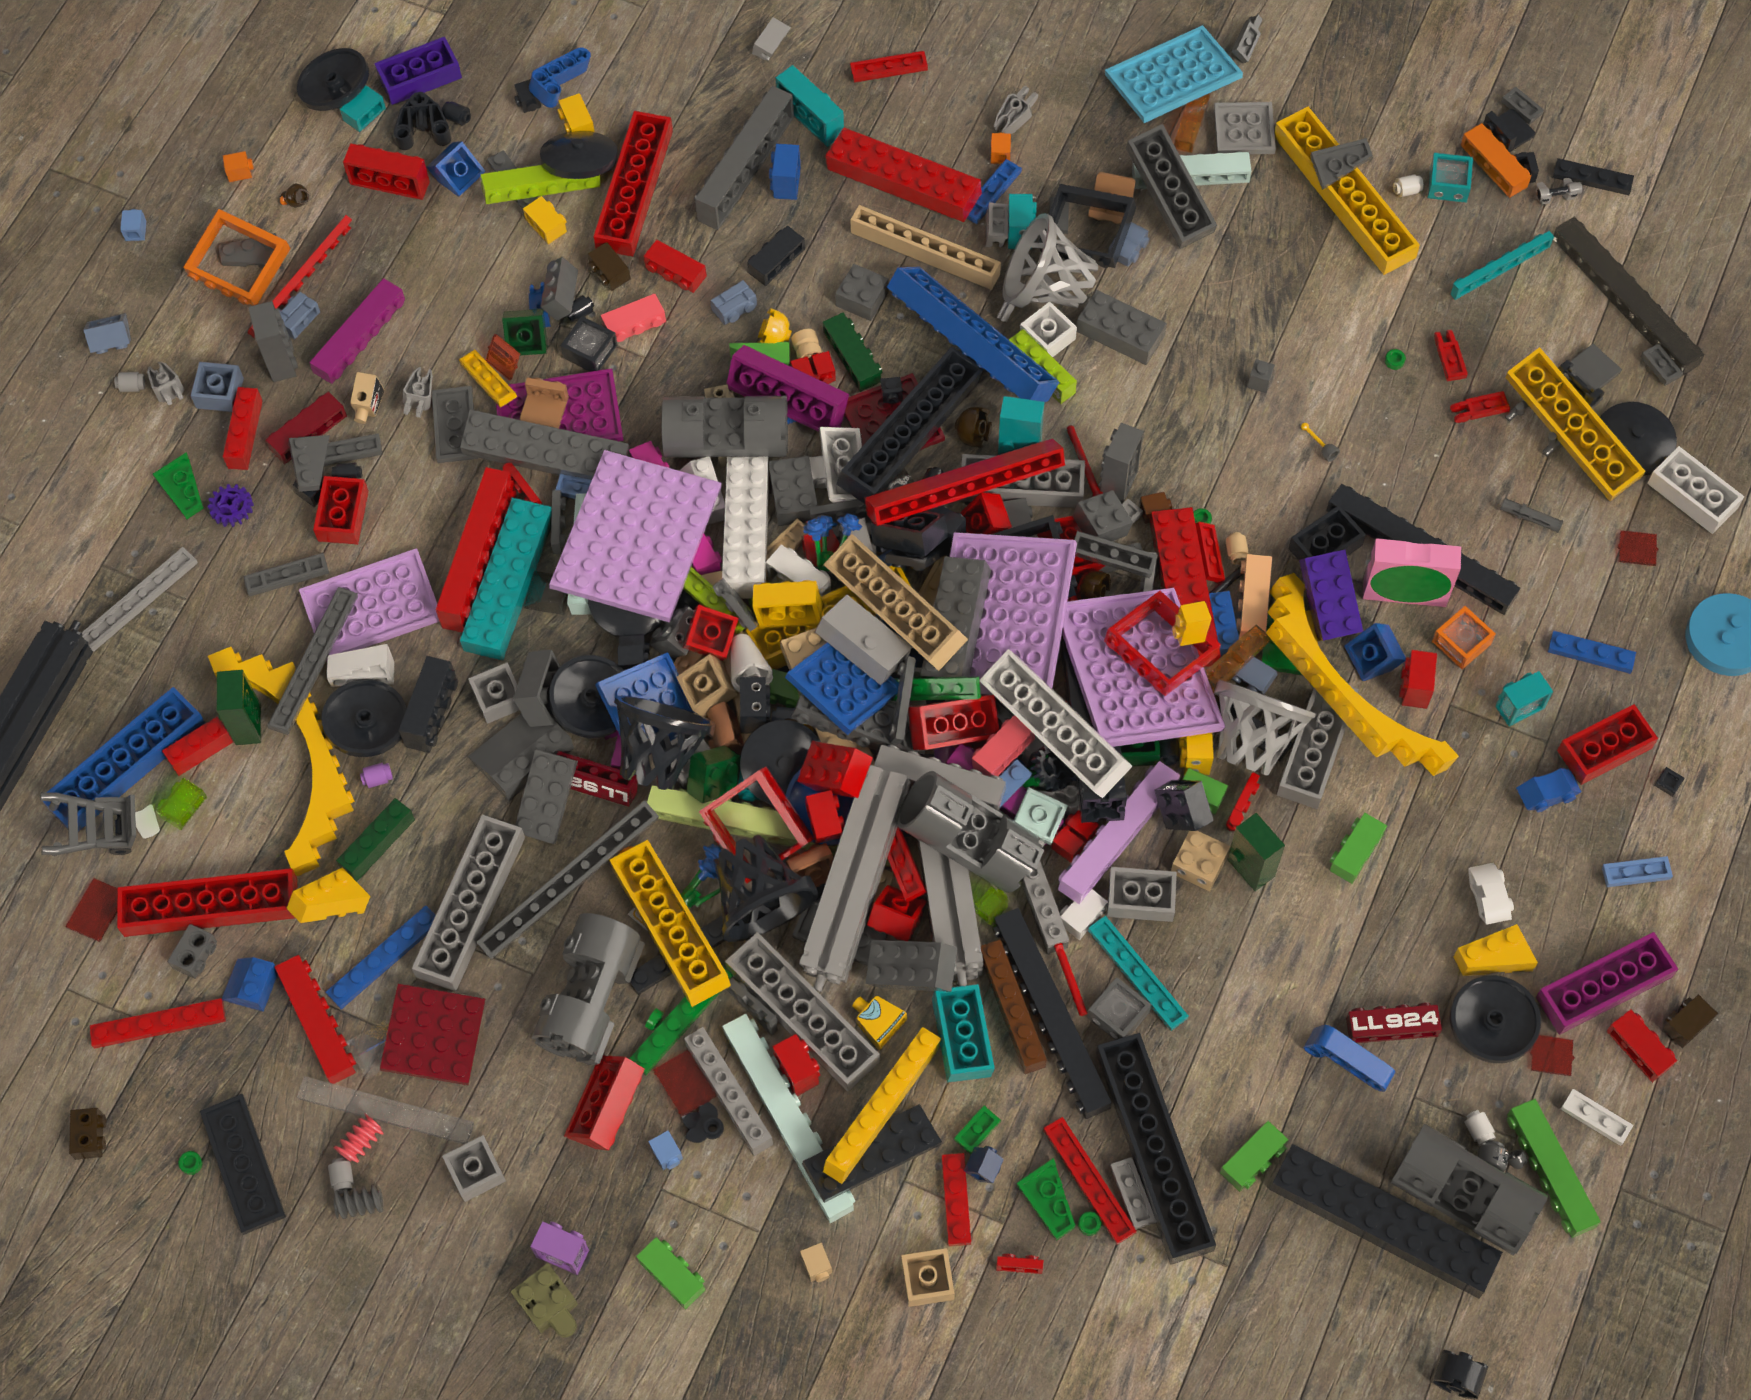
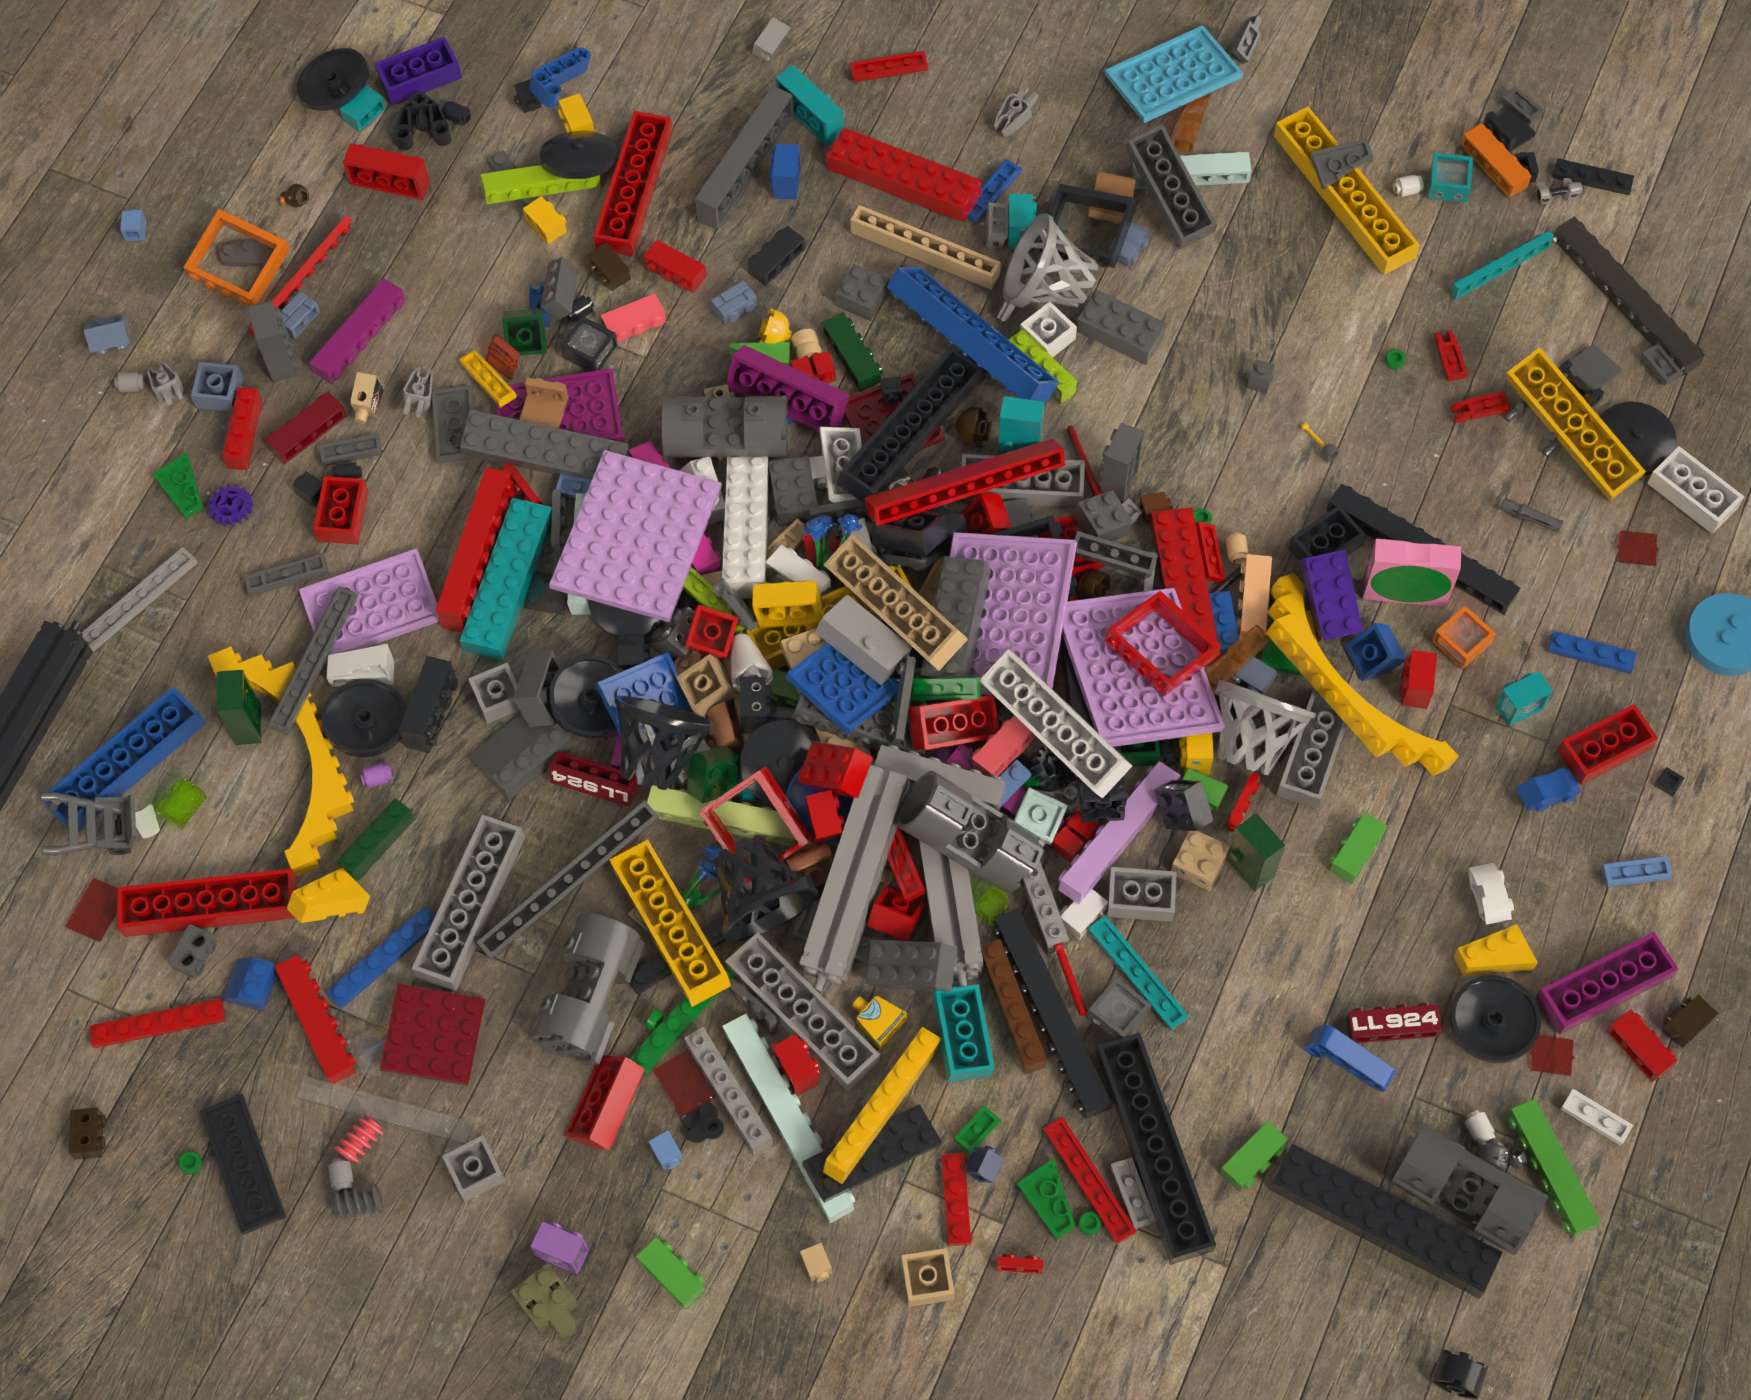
(197, 746): red brick -> none
(238, 166): orange brick -> none
(308, 460): dark grey wing -> none
(456, 168): blue slope -> none
(545, 795): dark grey plate -> none
(1000, 147): orange brick -> none
(1192, 623): yellow brick -> none
(1244, 127): light grey plate -> none

